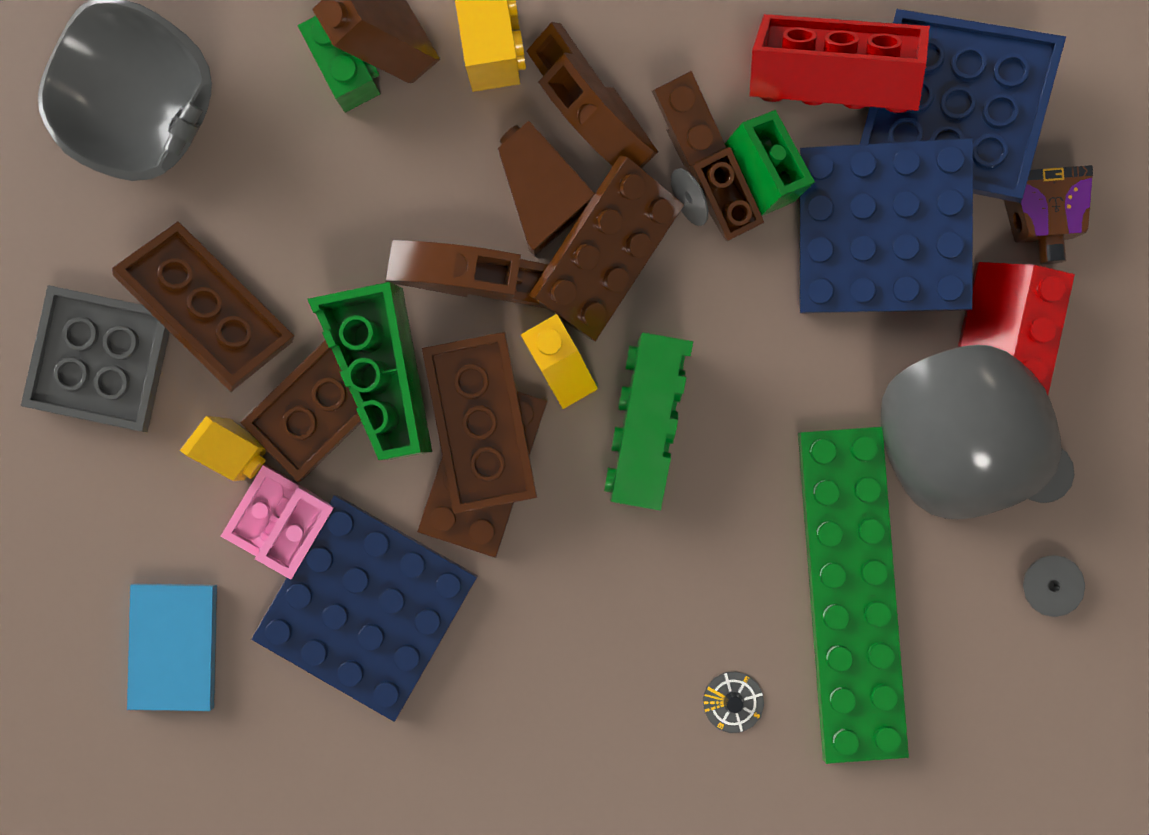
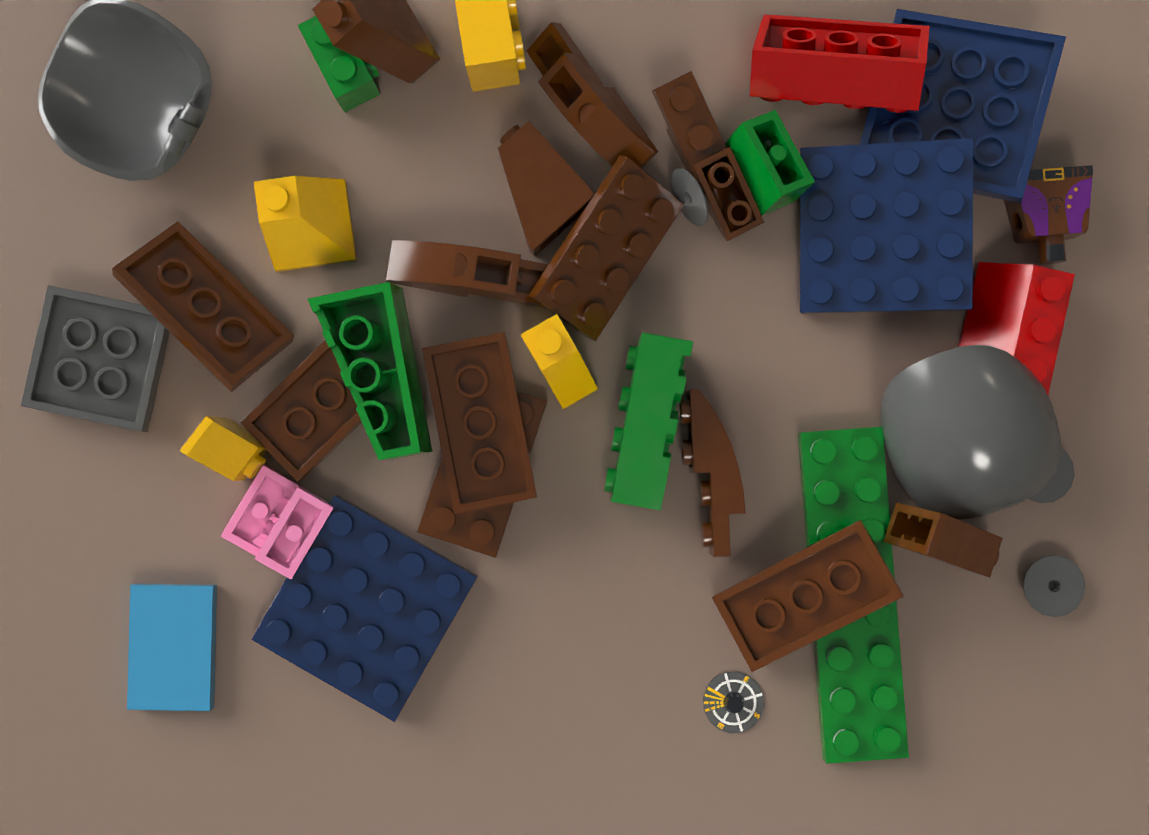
(305, 221): none -> yellow slope
(712, 453): none -> reddish brown slope
(807, 596): none -> reddish brown plate
(943, 539): none -> reddish brown slope

